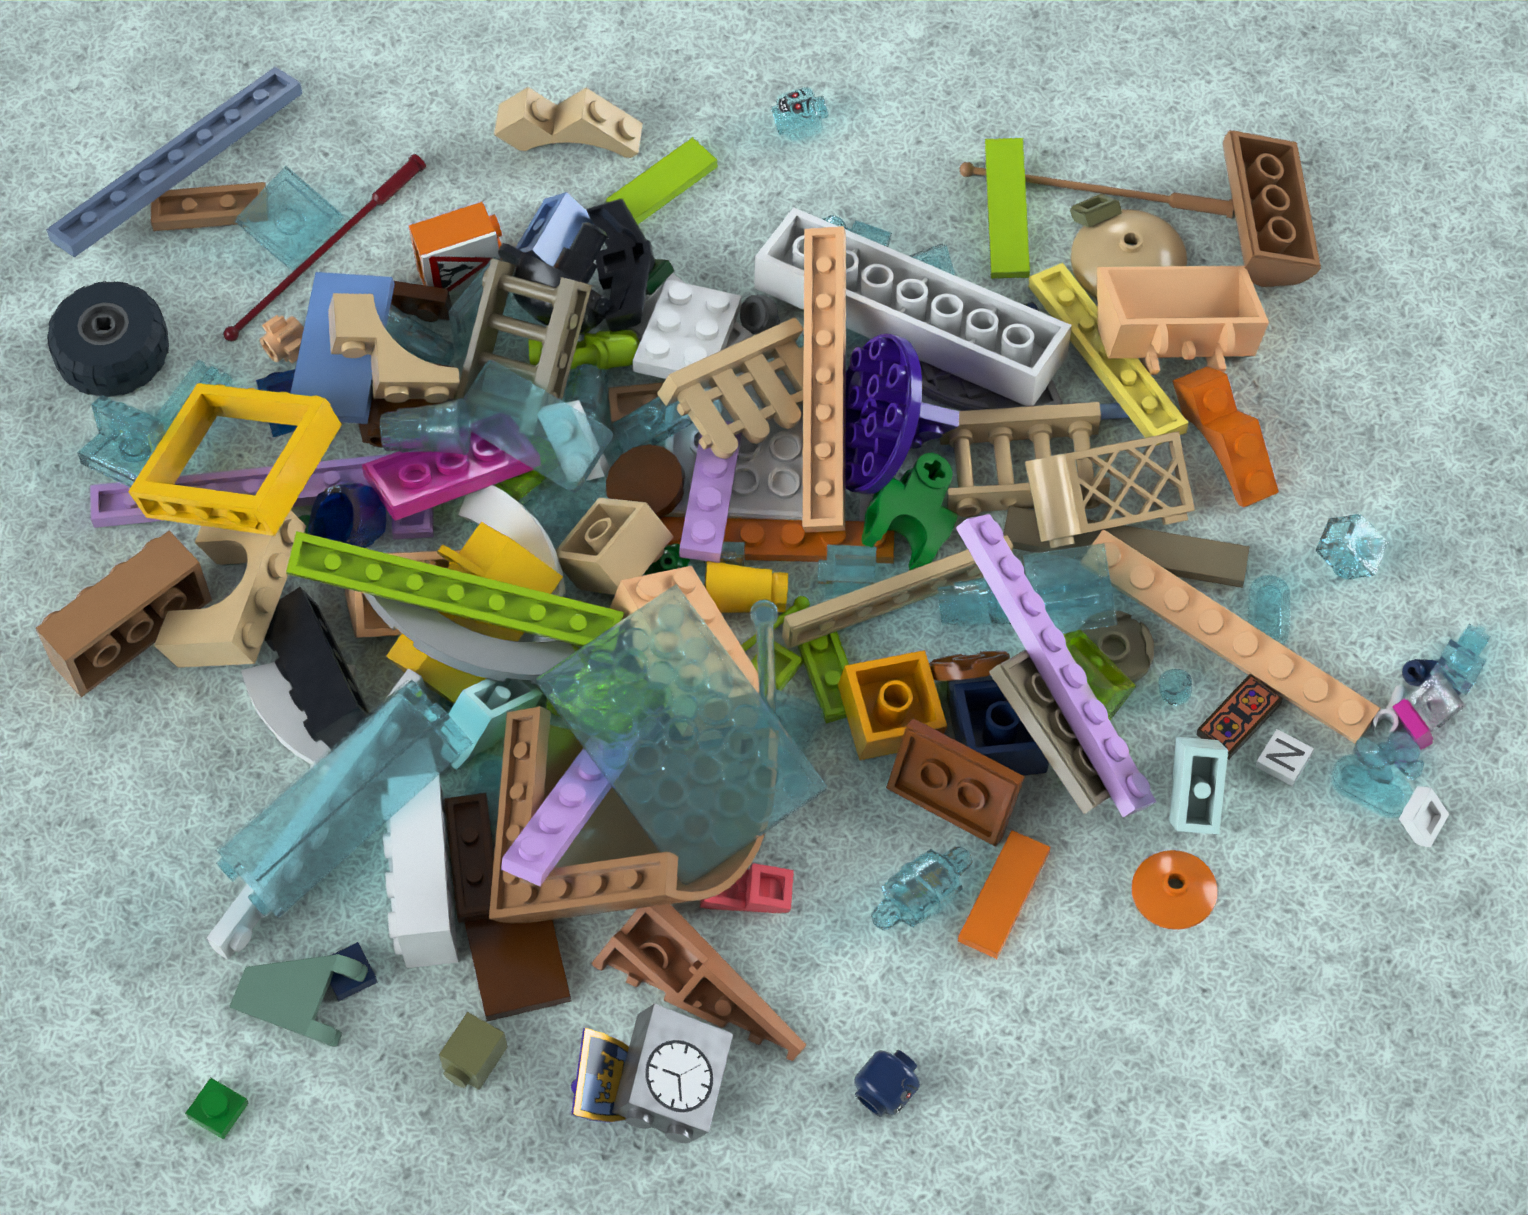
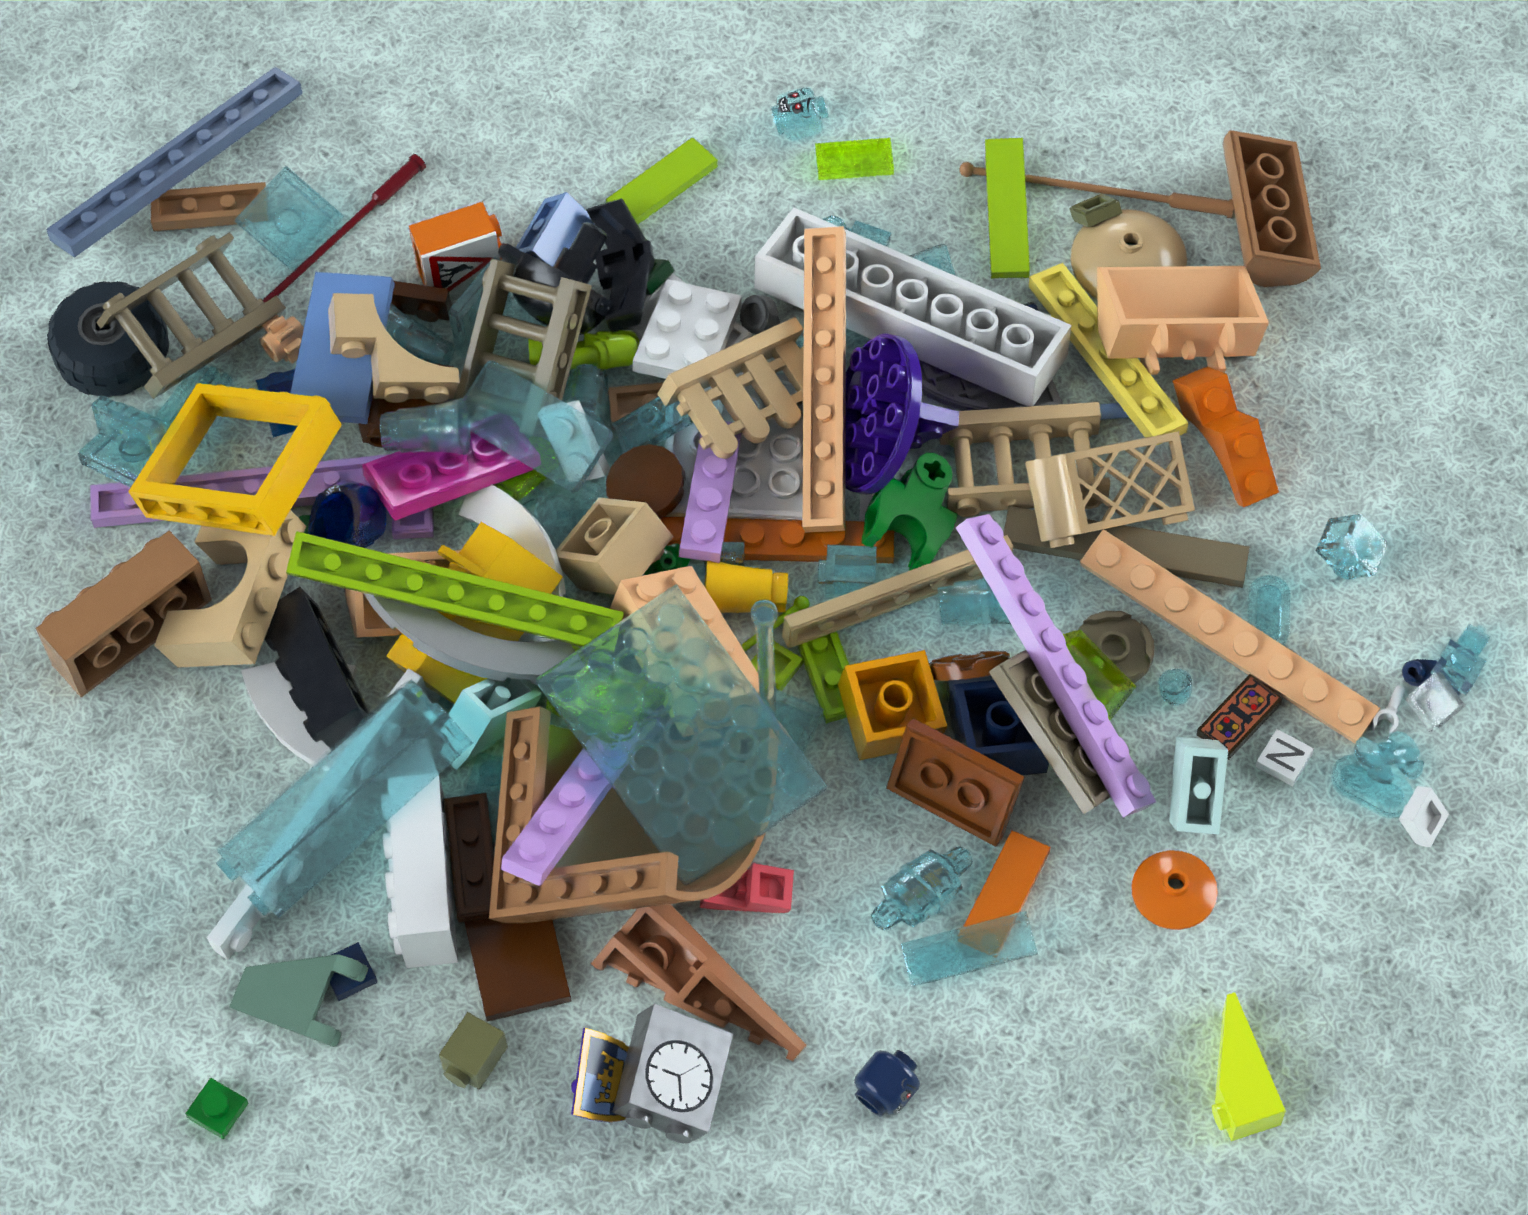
(195, 351): none -> dark tan fence
(583, 118): tan arch -> none
(854, 158): none -> clear neon green tile
(969, 948): none -> clear light blue tile
(1073, 586): clear light blue bracket -> none
(1244, 1088): none -> neon yellow slope
(1413, 723): dark pink tile -> none

